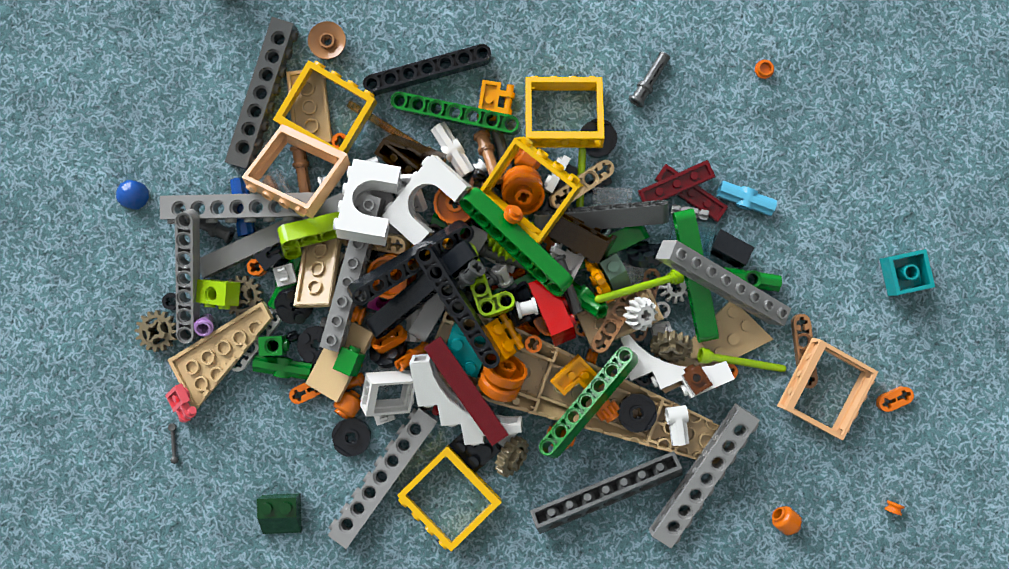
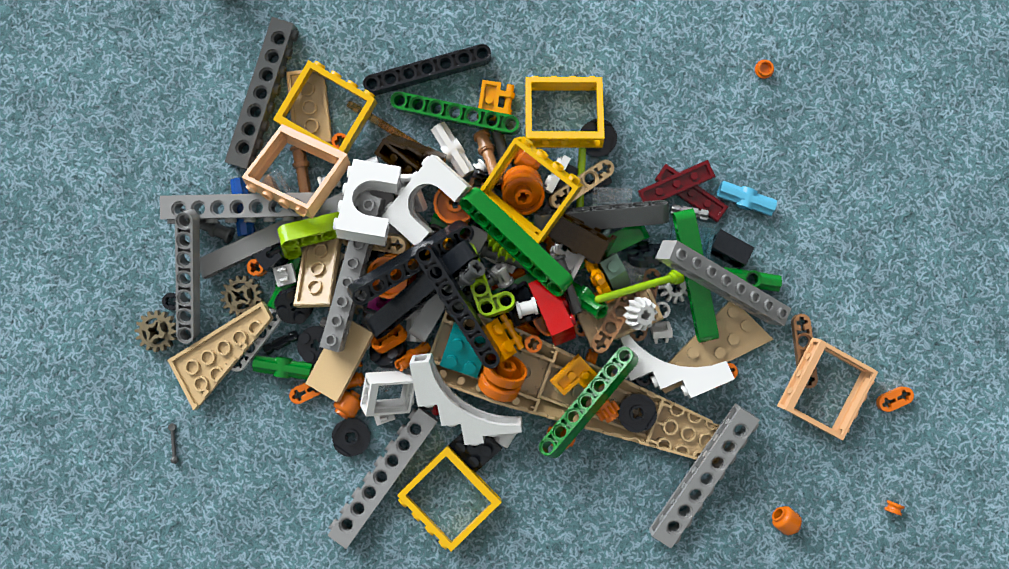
(132, 194): blue hair -> none
(178, 399): coral plate -> none
(204, 325): lavender cone -> none
(217, 292): lime brick -> none
(265, 345): green brick -> none
(279, 513): dark green slope -> none
(323, 32): medium nougat dish -> none
(349, 360): green brick -> none
(358, 315): orange bush -> none
(466, 390): dark red tile -> none
(511, 456): dark tan gear -> none
(513, 214): orange plate -> none
(606, 492): dark grey brick -> none
(645, 87): dark grey pin -> none
(671, 346): dark tan gear -> none
(677, 420): white piece -> none
(696, 387): reddish brown brick -> none
(706, 355): lime piece -> none
(907, 272): teal brick -> none

